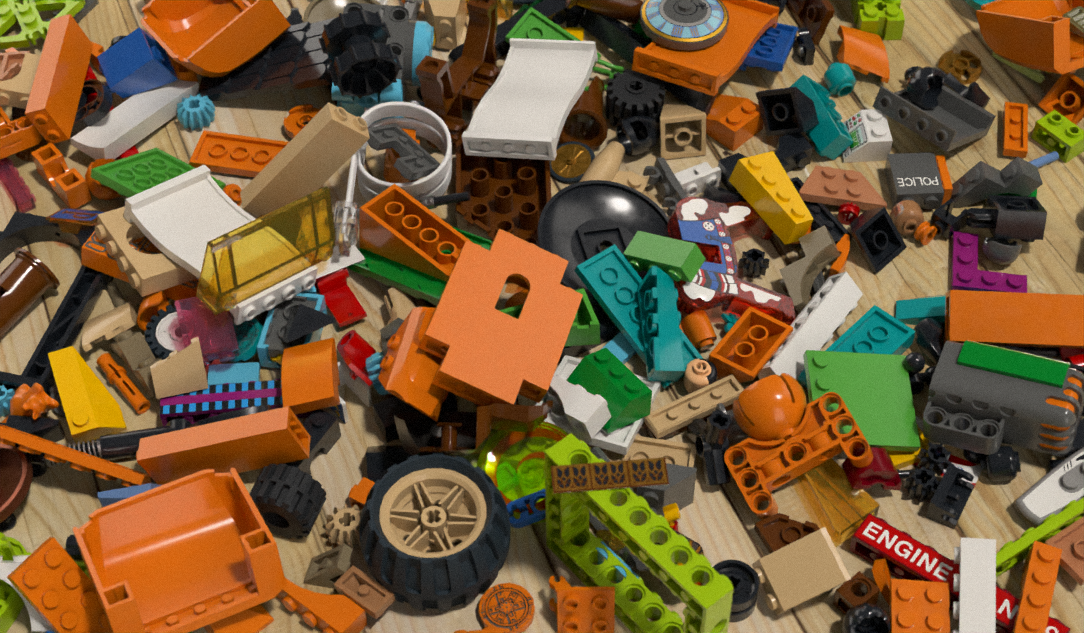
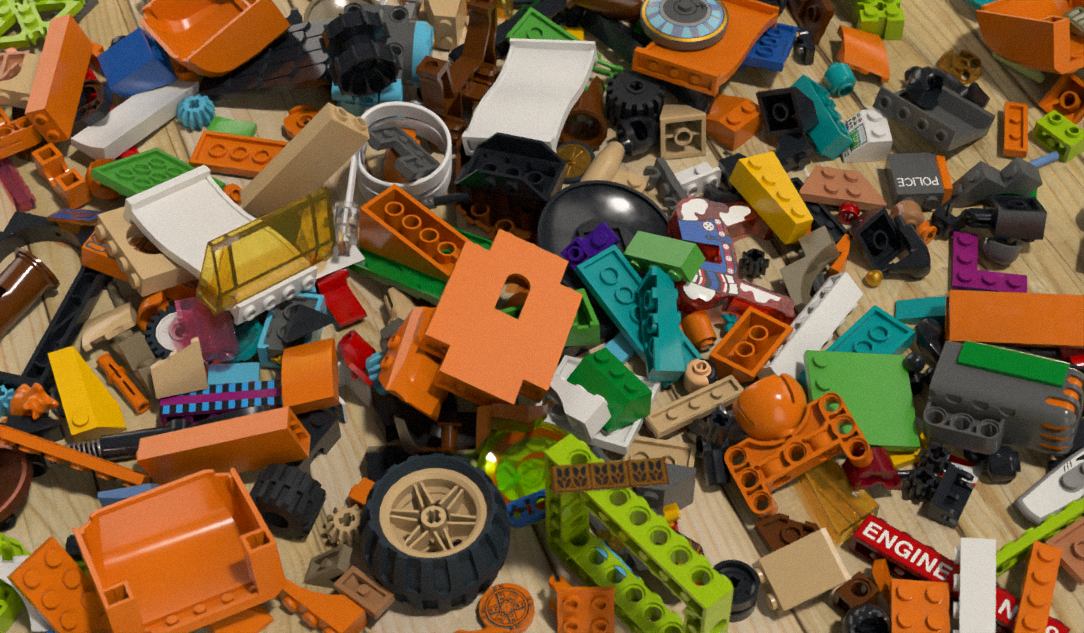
(232, 126): none -> bright green tile
(516, 169): none -> black slope
(585, 248): none -> dark purple slope
(875, 277): none -> pearl gold piece
(918, 261): none -> black animal

